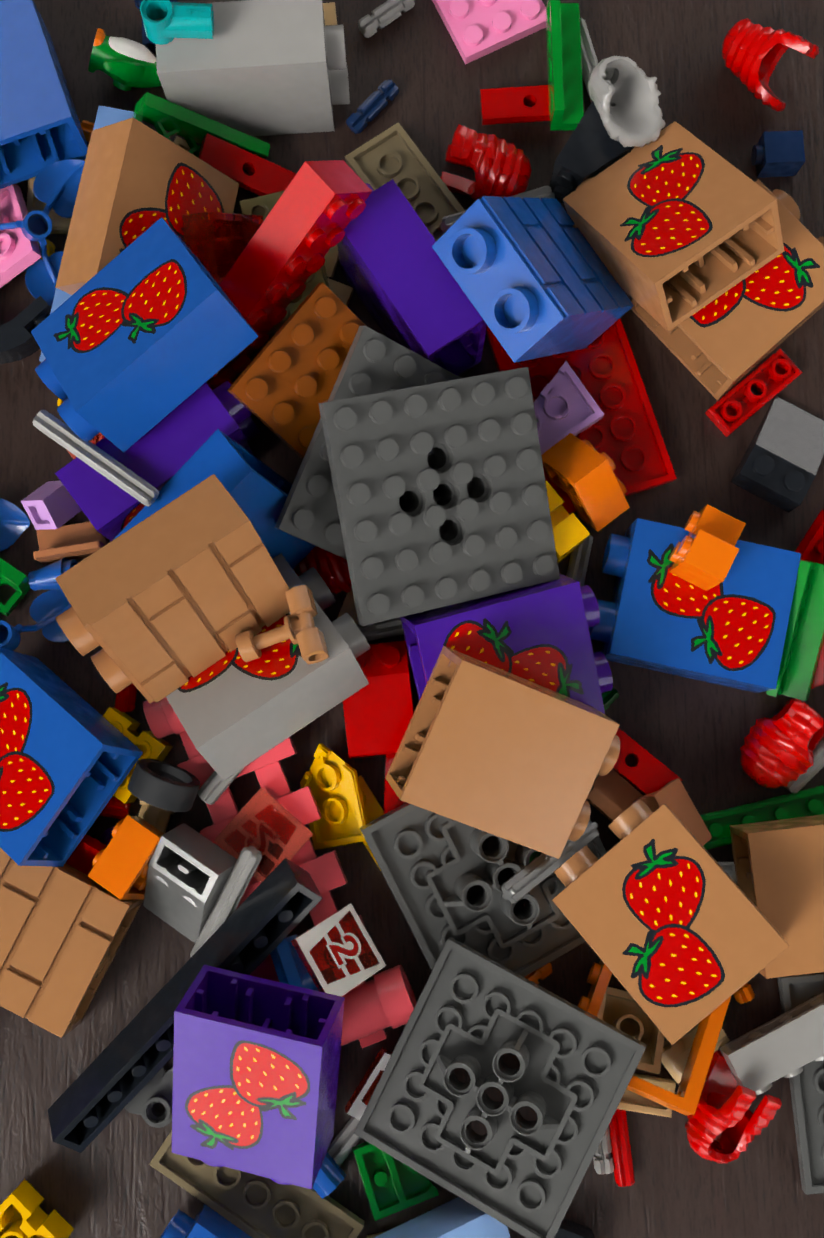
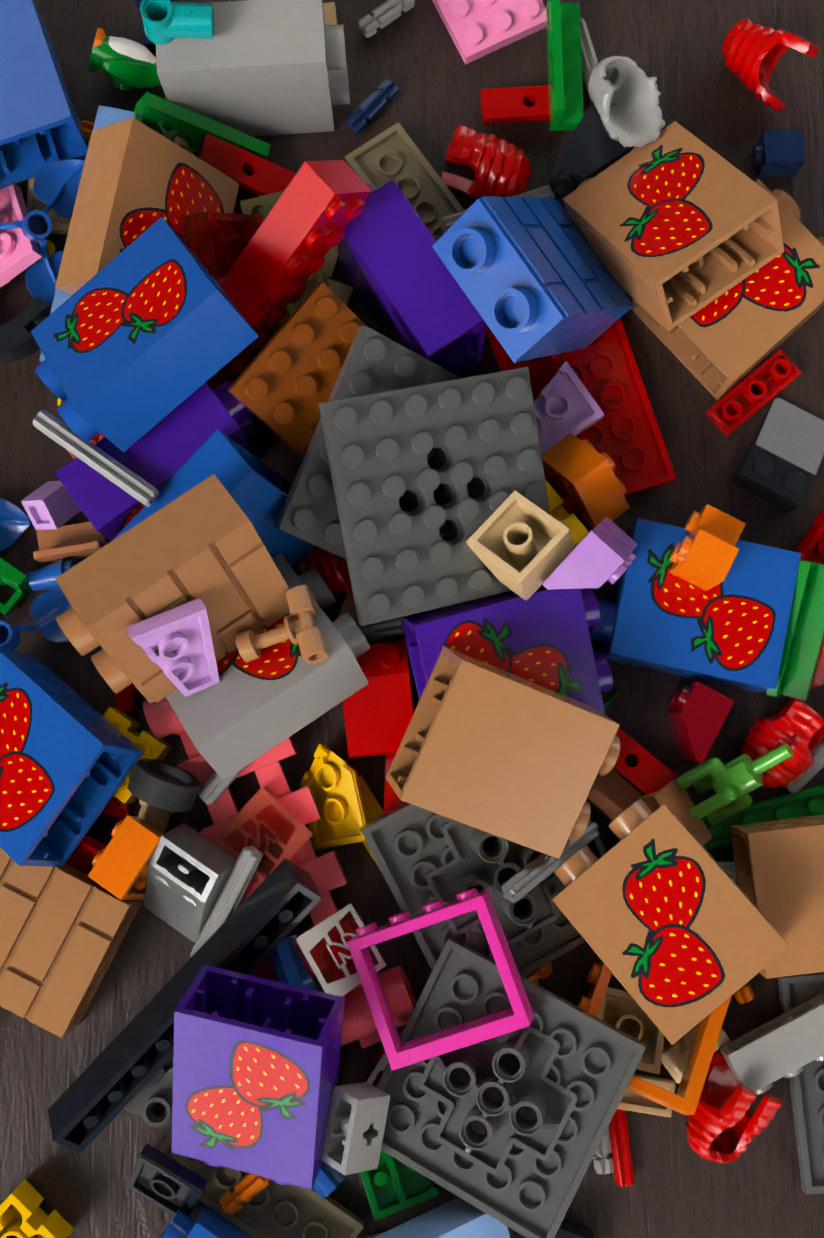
(166, 1181): none -> black tile
(180, 646): none -> lavender wing
(243, 1190): none -> orange axle
(355, 1128): none -> light grey brick
(458, 1036): none -> dark pink window
(521, 544): none -> tan slope
(597, 558): none -> slope
(696, 719): none -> dark red slope
(730, 782): none -> bright green plant

